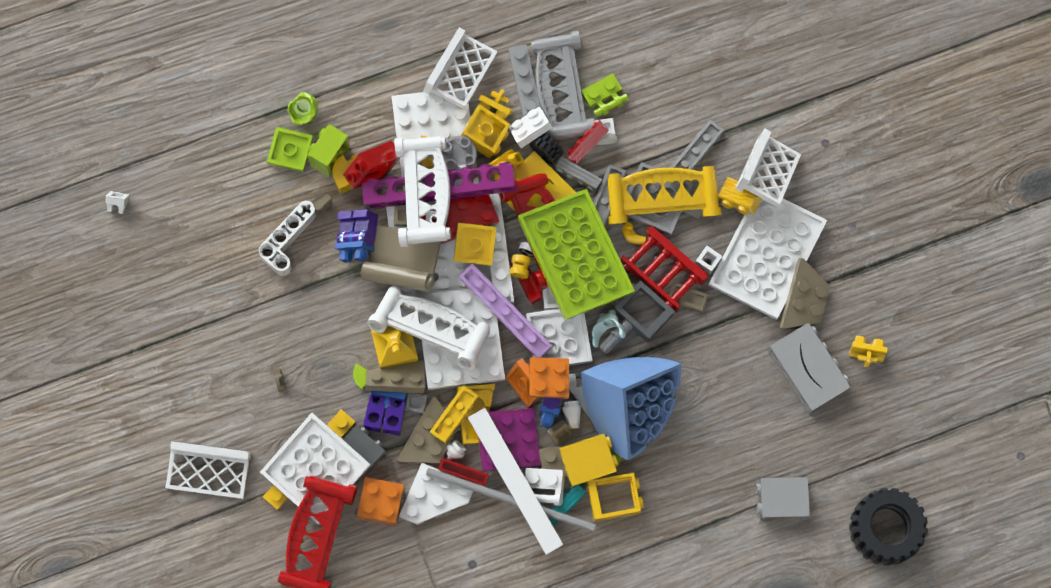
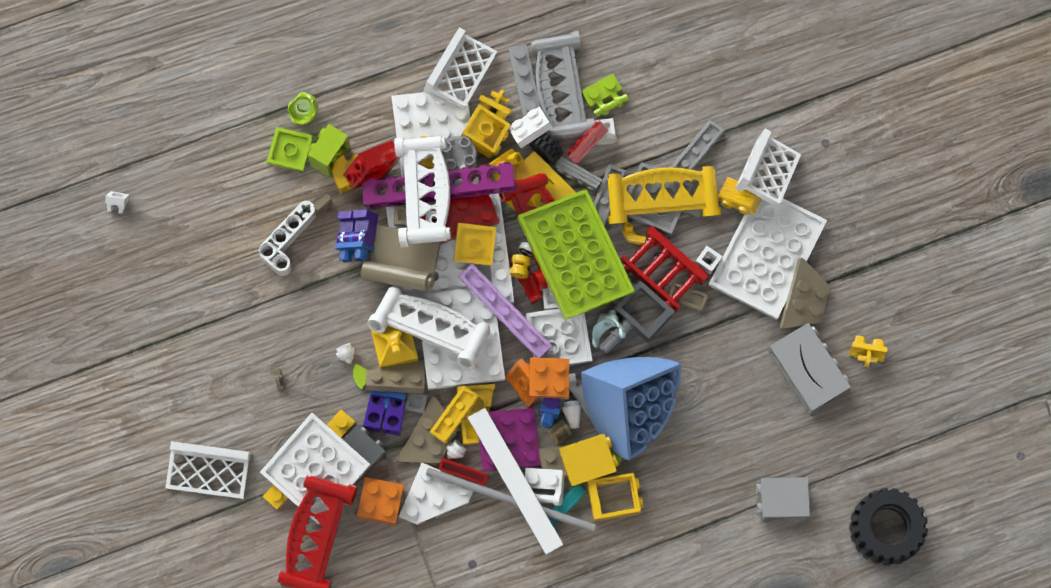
(346, 353): none -> white plate

